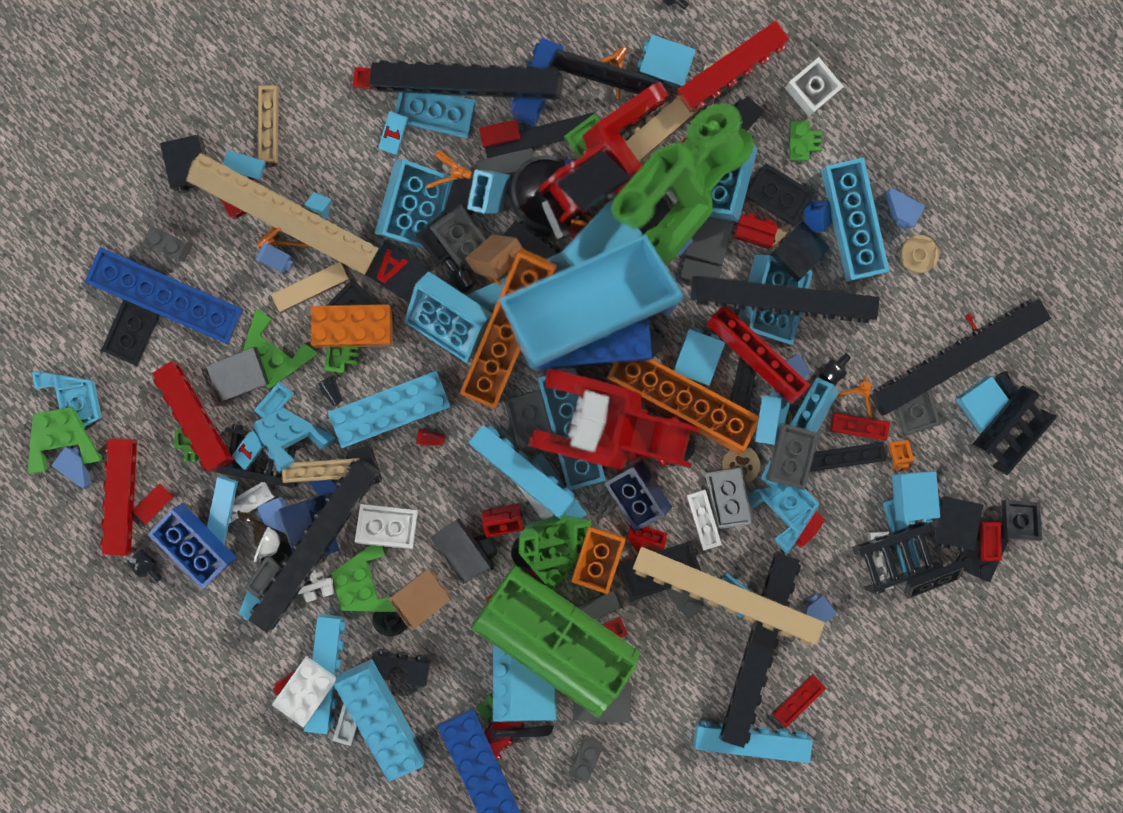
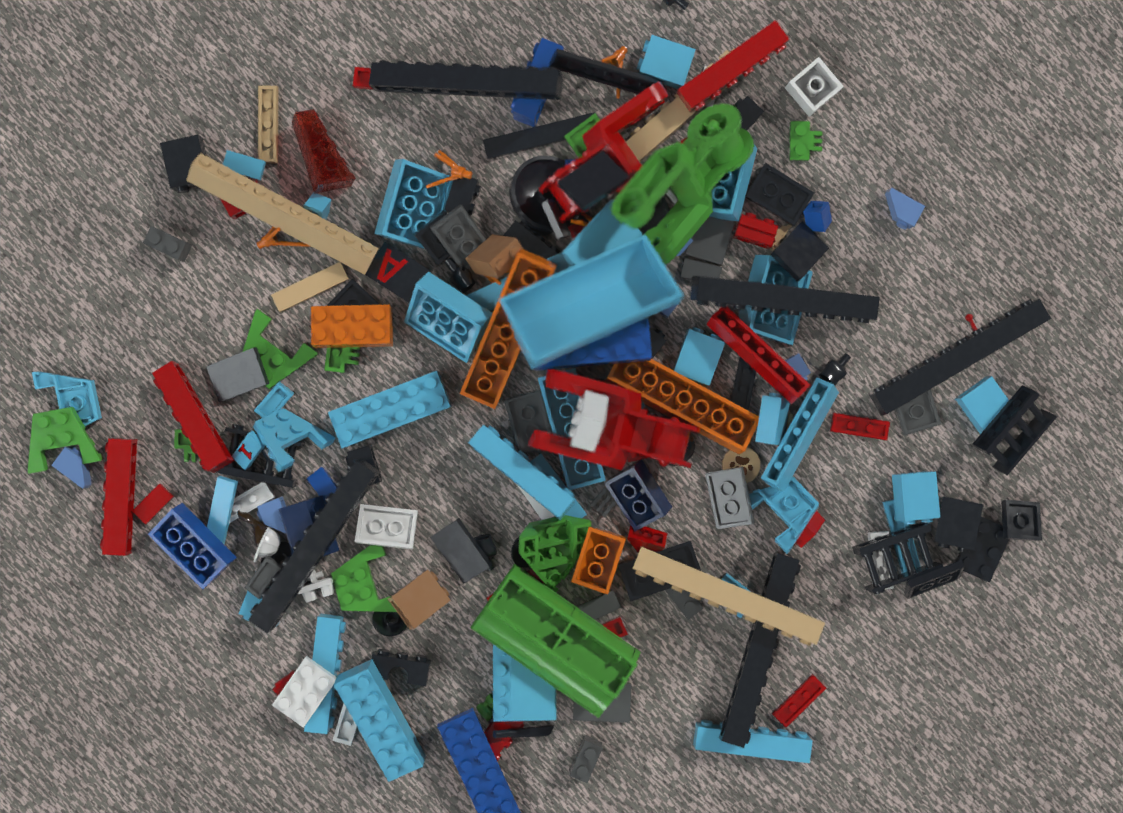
(130, 332): black tile -> none
(143, 565): black piece -> none
(164, 295): blue plate -> none
(275, 258): medium blue slope -> none
(316, 470): tan tile -> none
(323, 162): none -> clear red wedge
(330, 390): black cone -> none
(393, 132): medium azure tile -> none
(429, 438): red cone -> none
(437, 112): medium azure tile -> none
(488, 191): medium azure brick -> none
(499, 133): red tile -> none
(503, 520): red brick -> none
(505, 163): dark grey tile -> none
(704, 519): white plate -> none
(792, 456): dark grey tile -> none
(818, 608): medium blue slope -> none
(848, 456): black tile -> none
(855, 219): medium azure brick -> none
(863, 390): orange plant -> none
(901, 455): orange bracket -> none
(914, 257): tan tile -> none
(990, 541): red tile -> none
(1007, 384): black pin -> none

